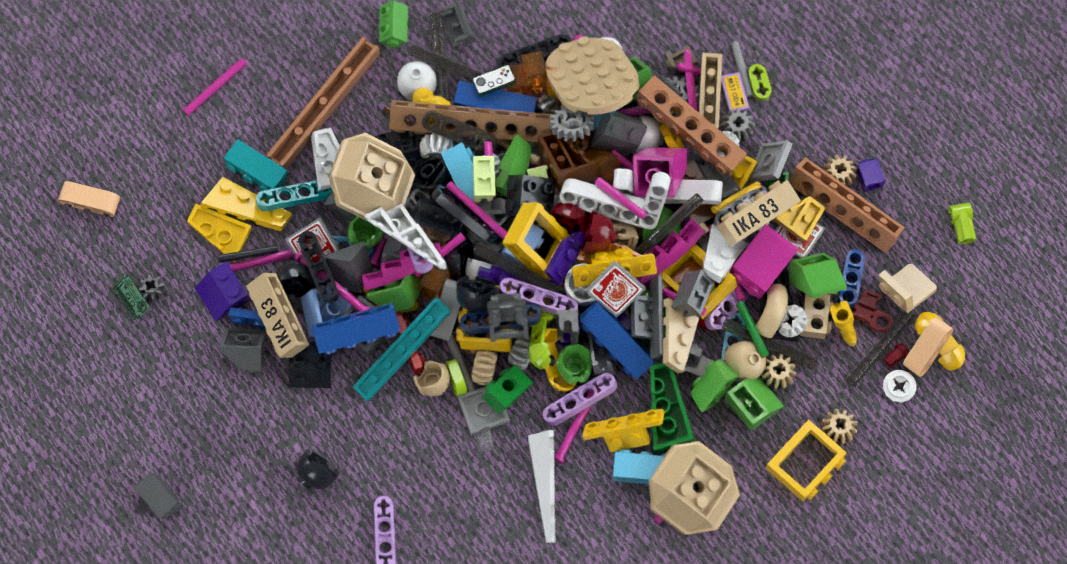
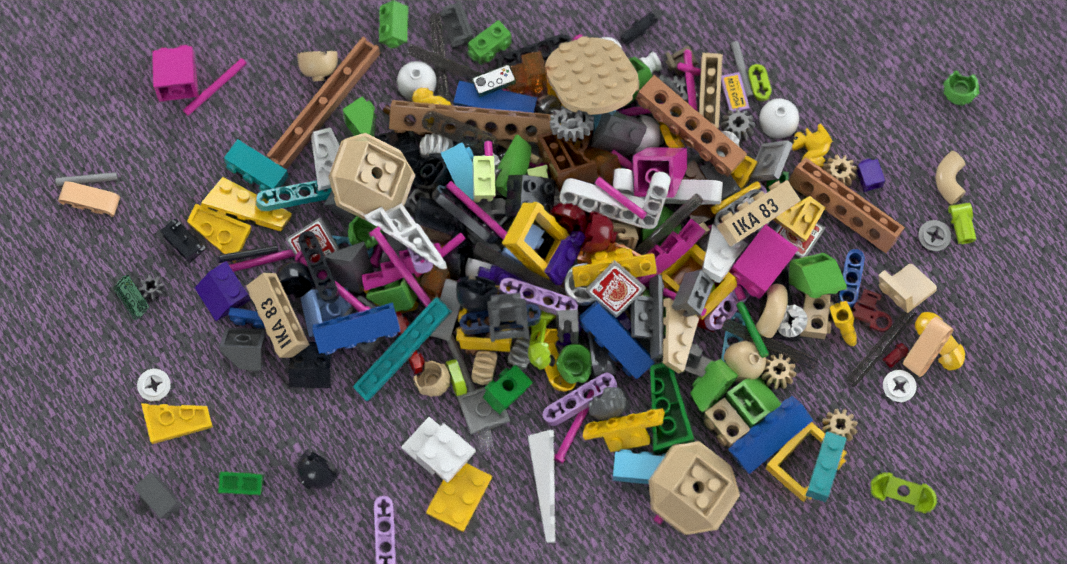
(87, 178): none -> light grey bar
(145, 381): none -> white gear
(171, 422): none -> yellow wing
(175, 73): none -> dark pink slope
(182, 240): none -> black hinge
(241, 483): none -> green hinge
(318, 64): none -> tan cylinder
(360, 117): none -> bright green slope
(400, 266): none -> dark pink bar
(438, 449): none -> white bracket
(459, 497): none -> yellow plate
(489, 43): none -> bright green brick
(609, 405): none -> dark grey hair
(639, 28): none -> black pin
(652, 62): none -> white wheel
(730, 421): none -> tan brick
(770, 434): none -> blue brick
(779, 118): none -> white cylinder
(816, 144): none -> yellow animal
(825, 466): none -> teal brick
(920, 495): none -> lime piece
(943, 233): none -> light grey gear
(946, 177): none -> tan cylinder
(960, 88): none -> bright green hair

